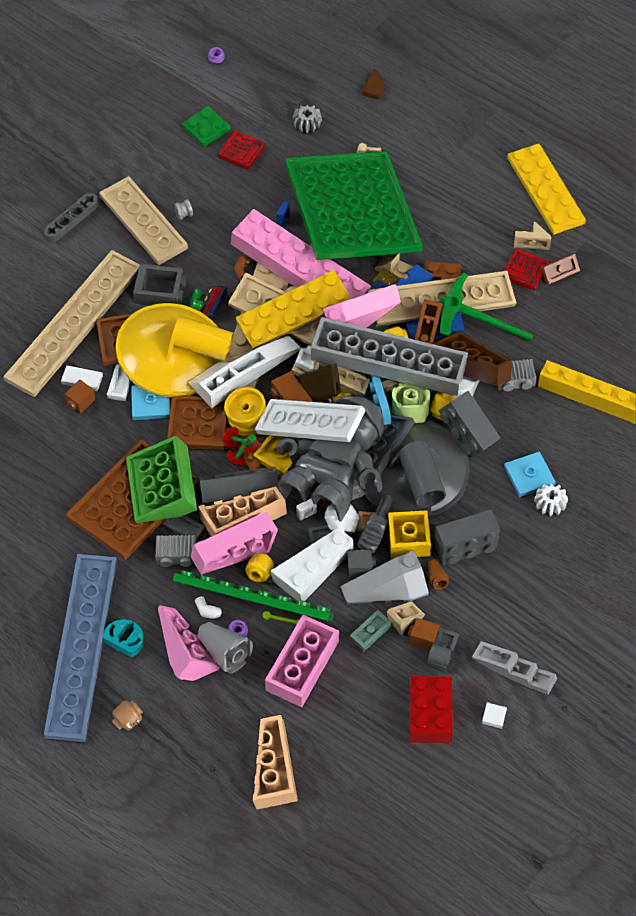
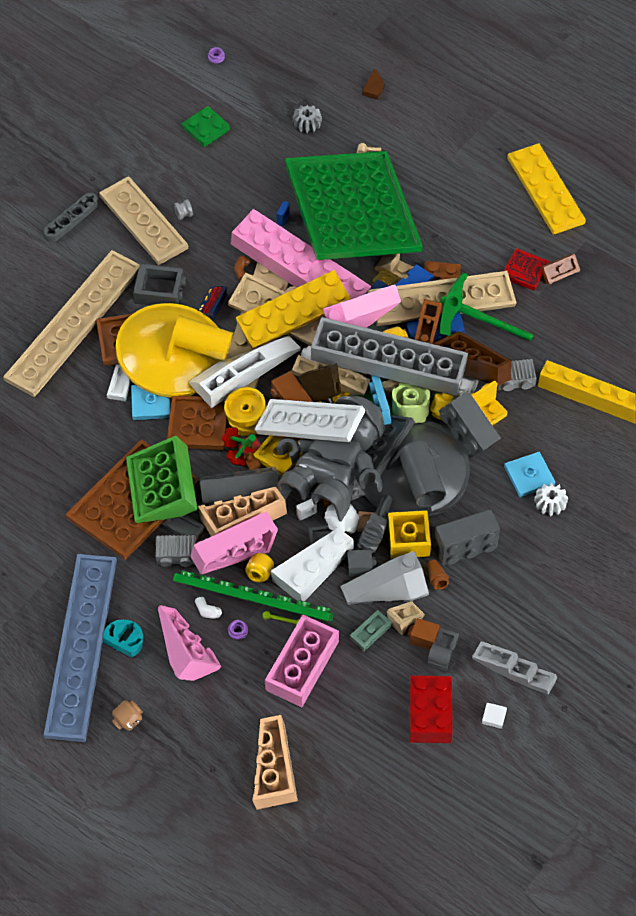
(73, 374): white tile -> none
(79, 396): dark orange brick -> none
(194, 300): green arm -> none
(225, 646): light grey cone -> none
(242, 150): red tile -> none
(304, 360): white tile -> none
(489, 405): none -> yellow bracket
(533, 240): tan slope -> none

